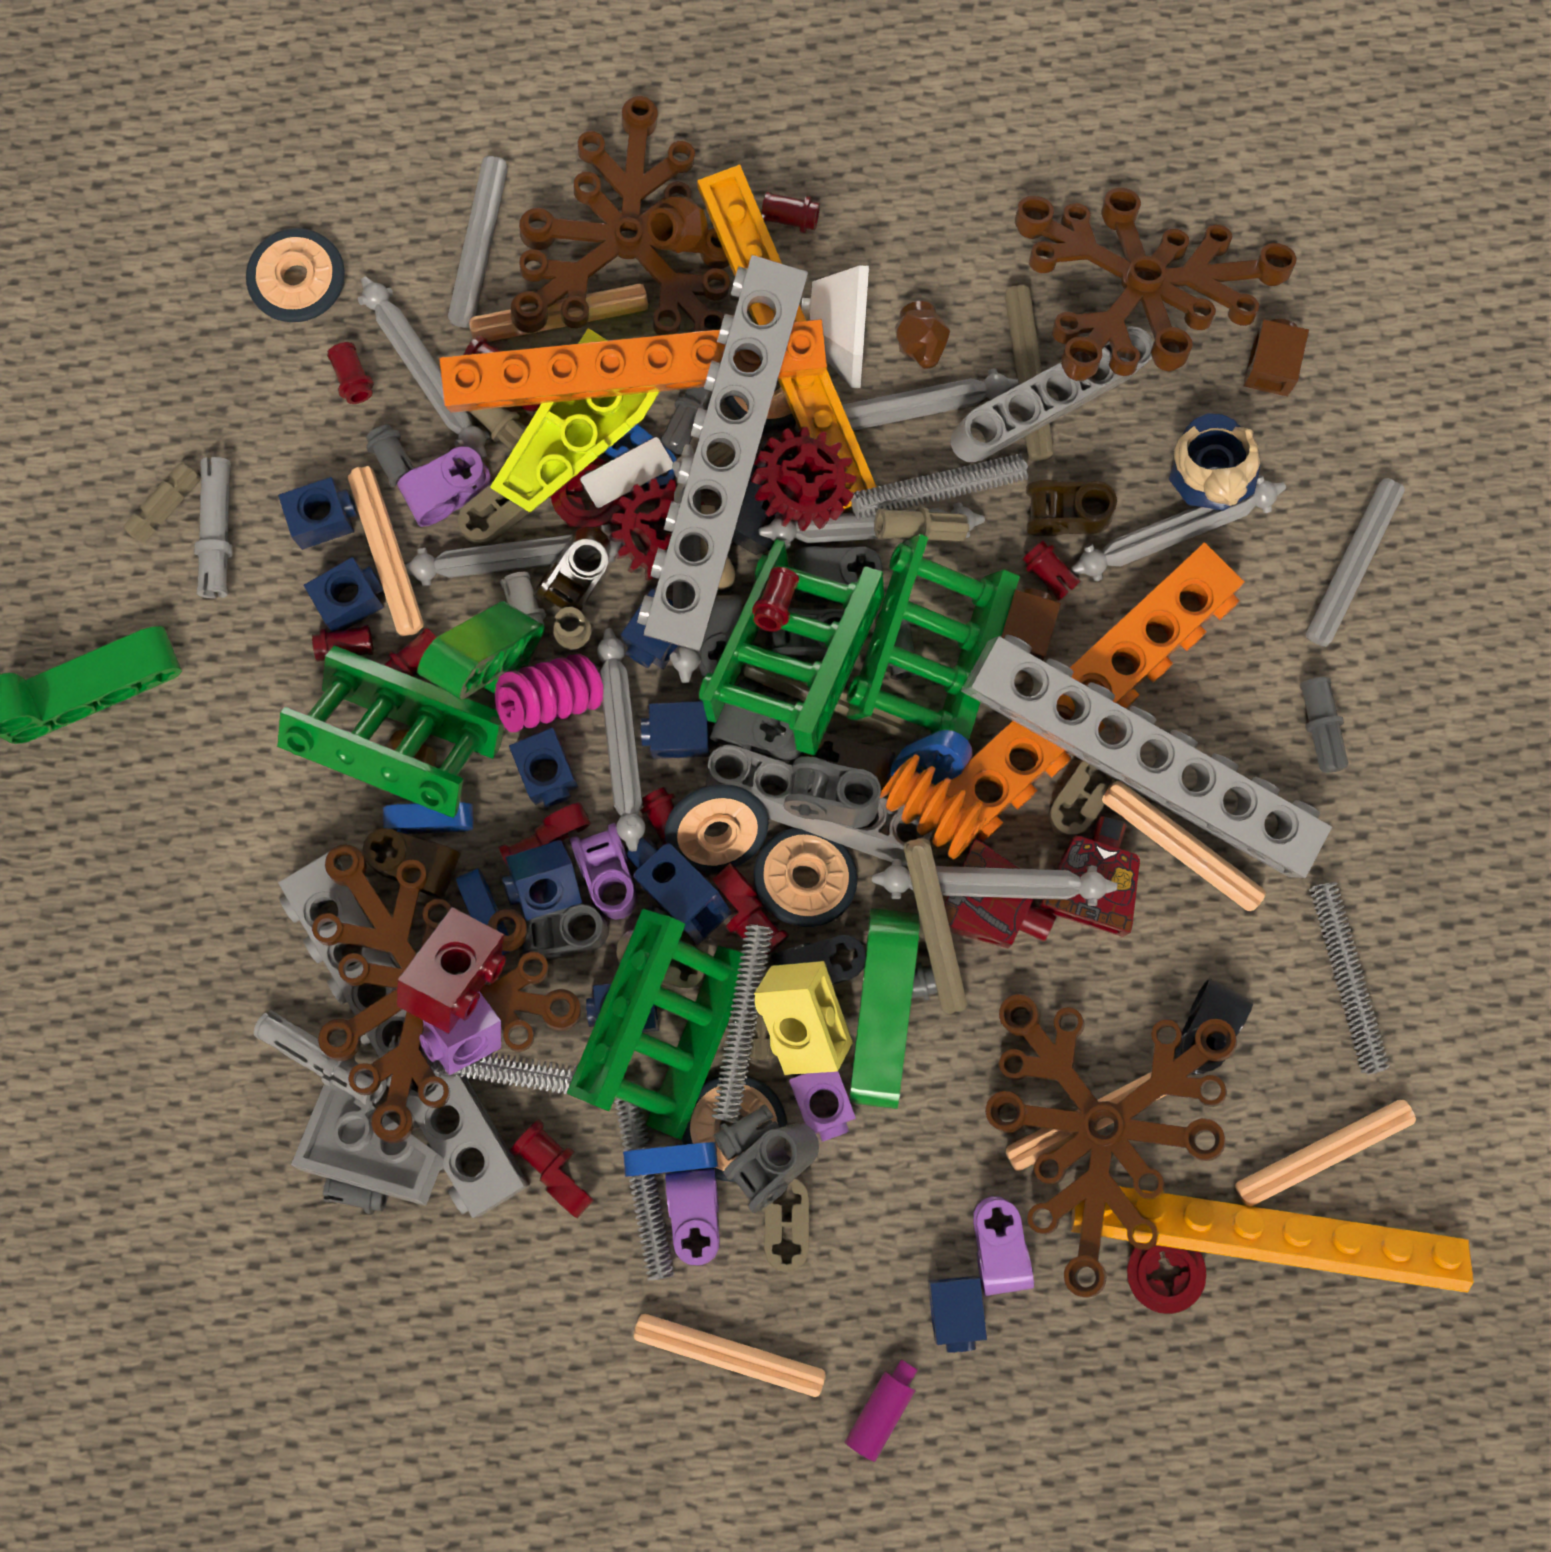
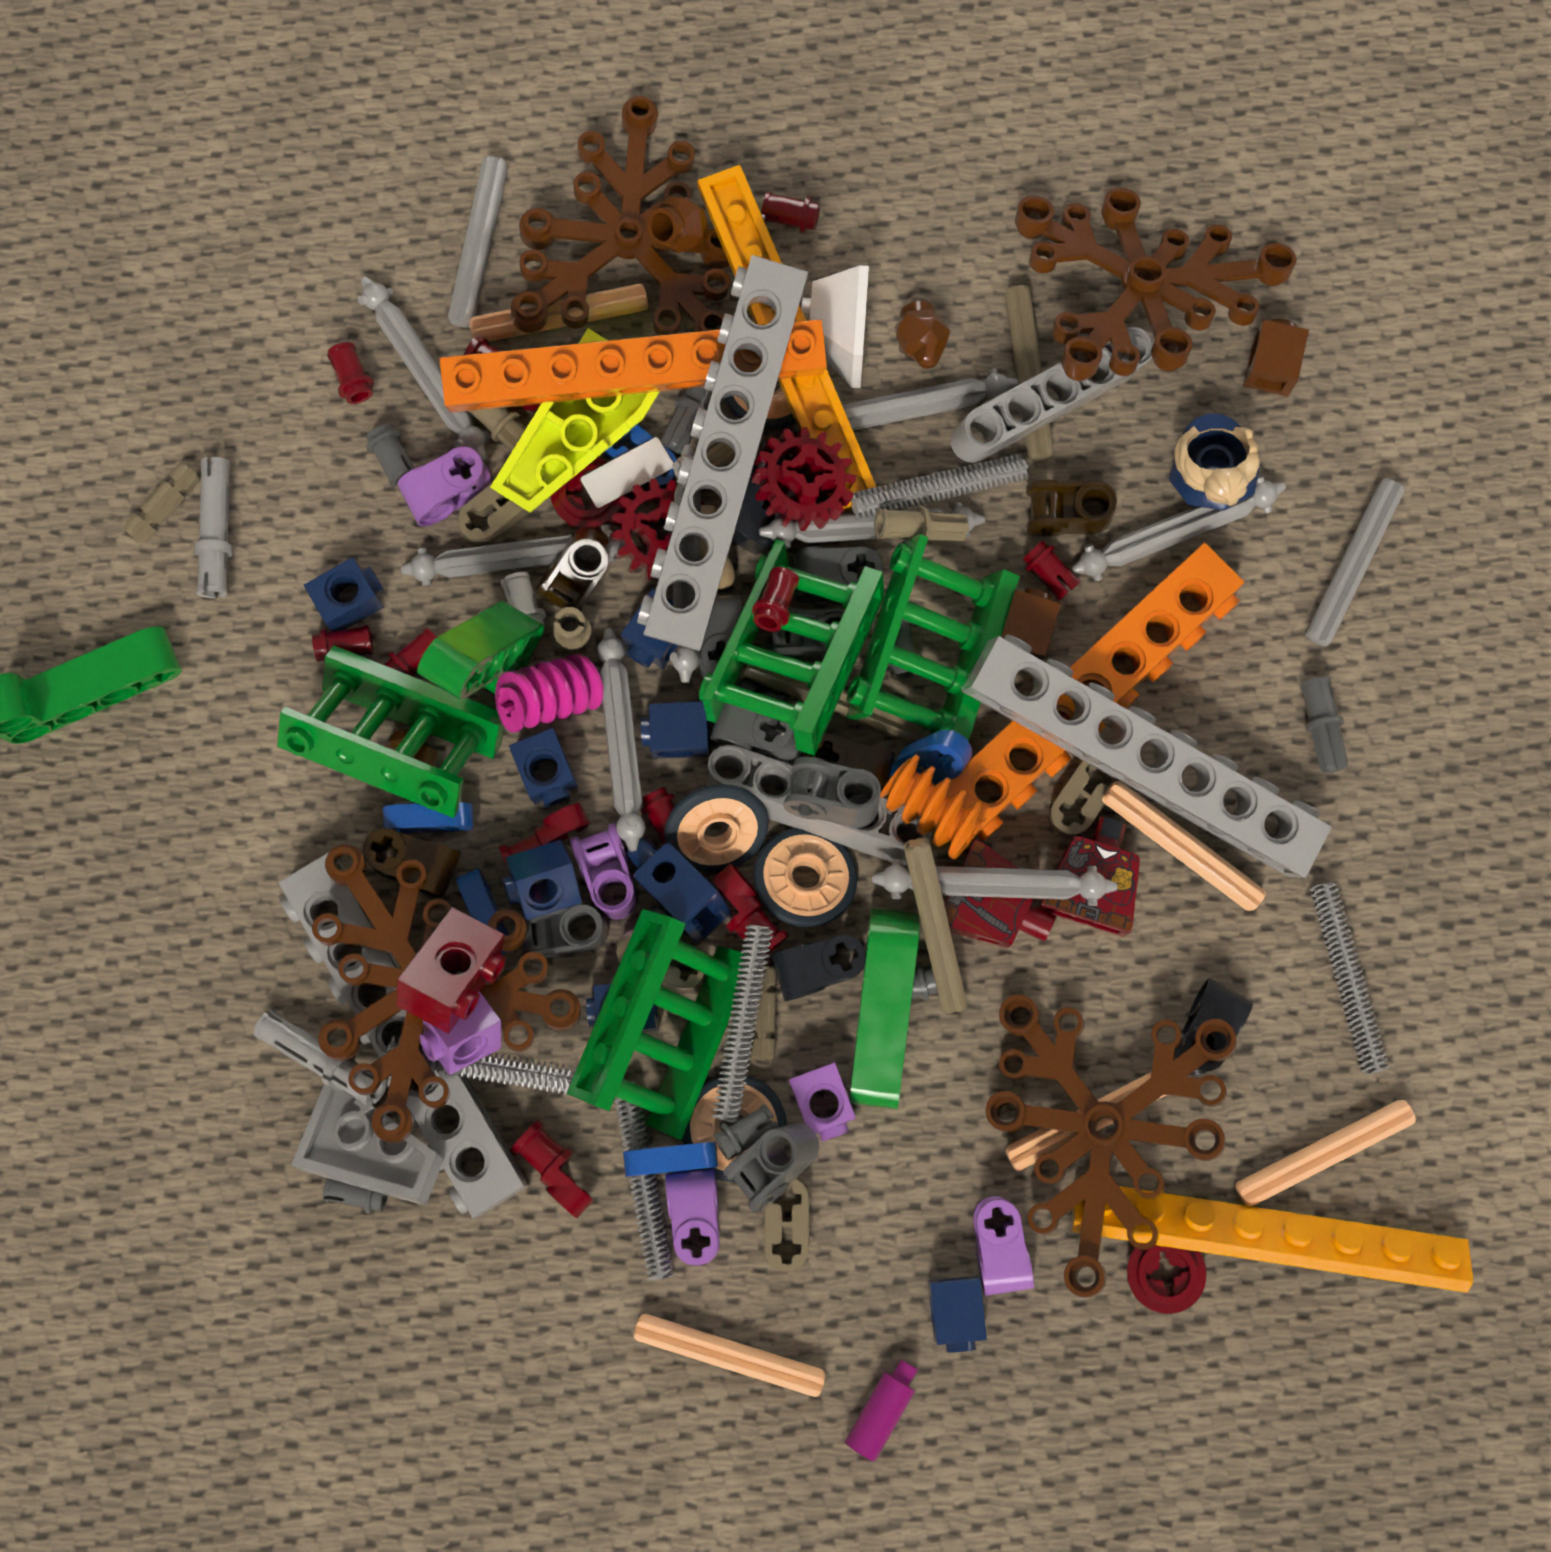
(299, 301): wheel -> none
(300, 504): dark blue brick -> none
(385, 551): light nougat axle -> none
(803, 1018): light yellow brick -> none

